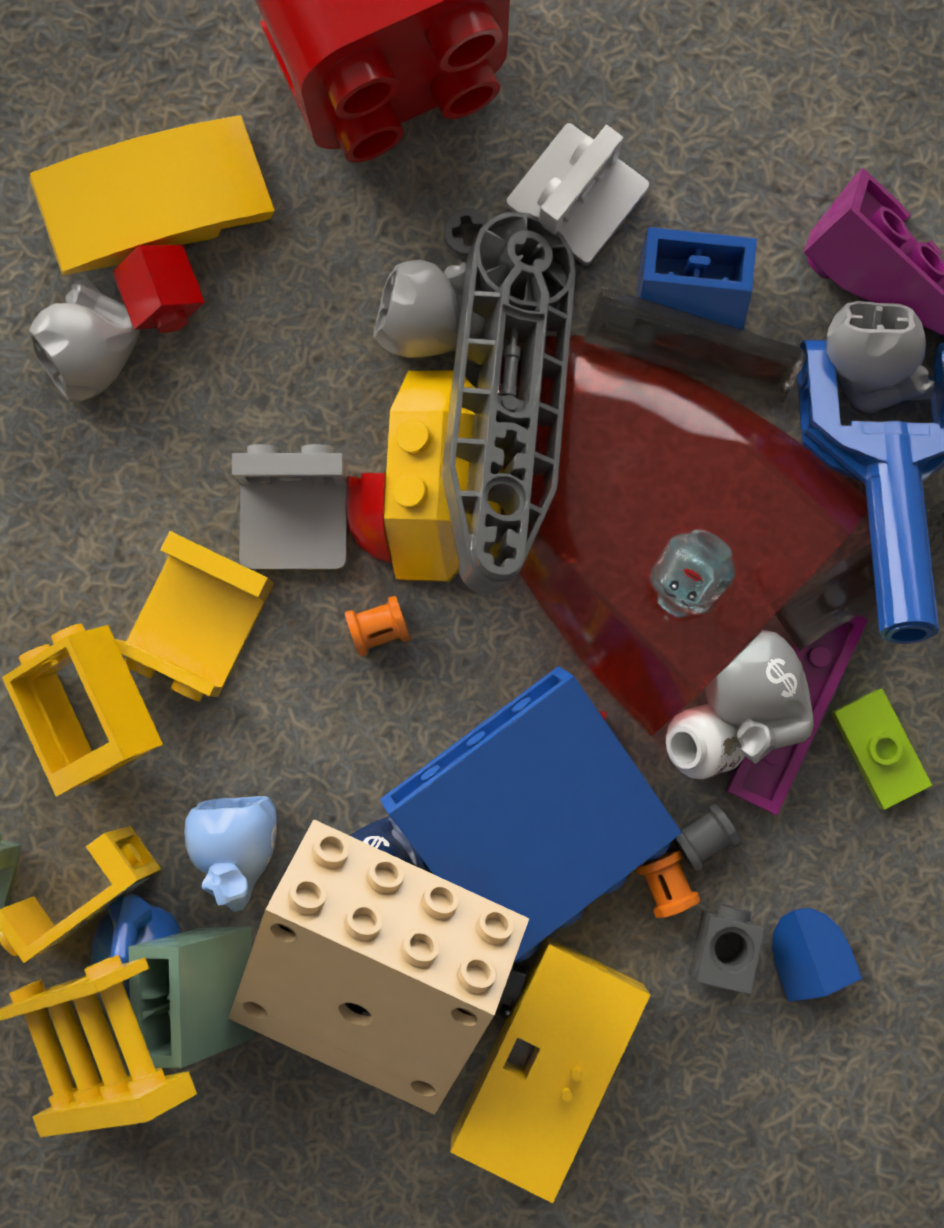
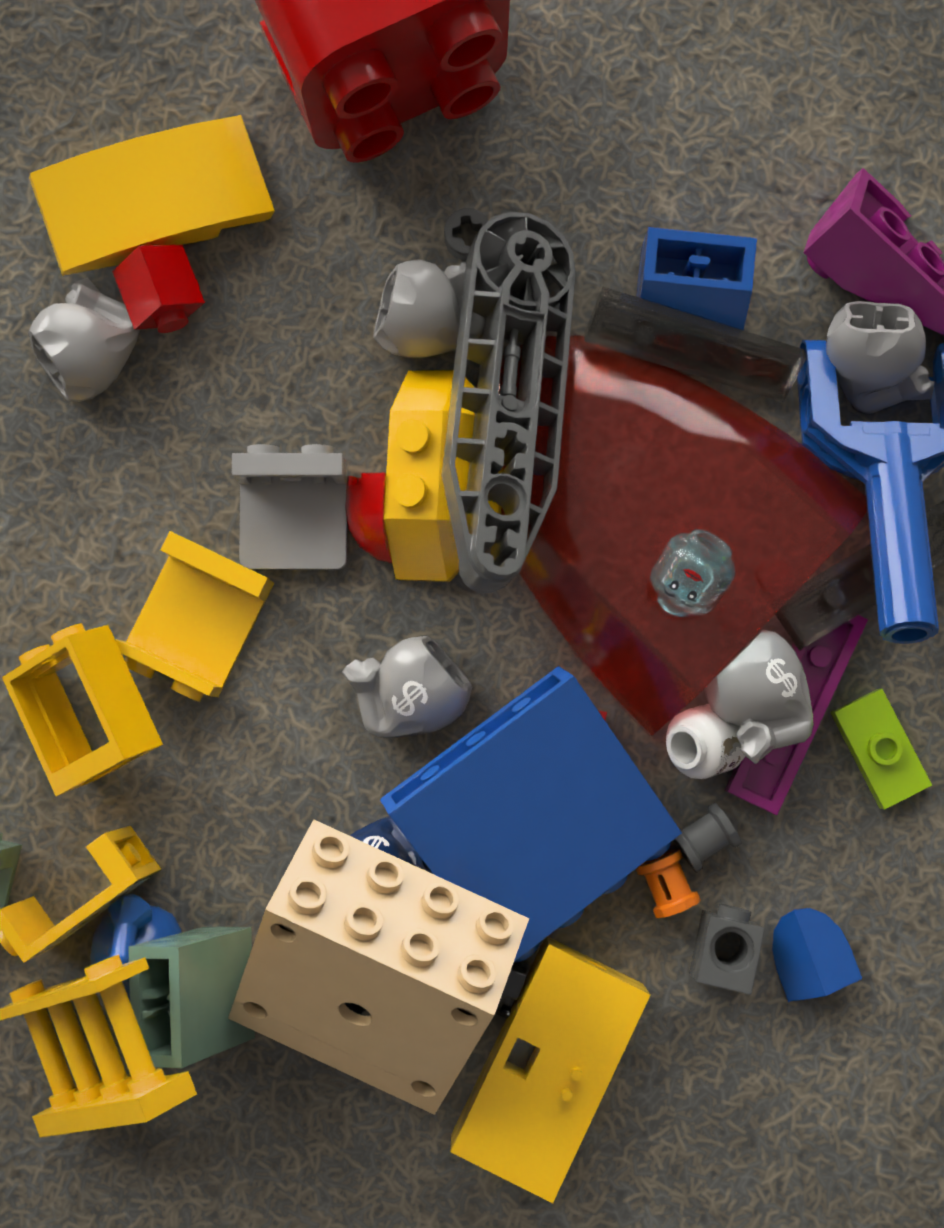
(231, 845): light blue piece -> none
(377, 626): orange bush -> none
(410, 691): none -> light grey piece
(580, 189): white bracket -> none

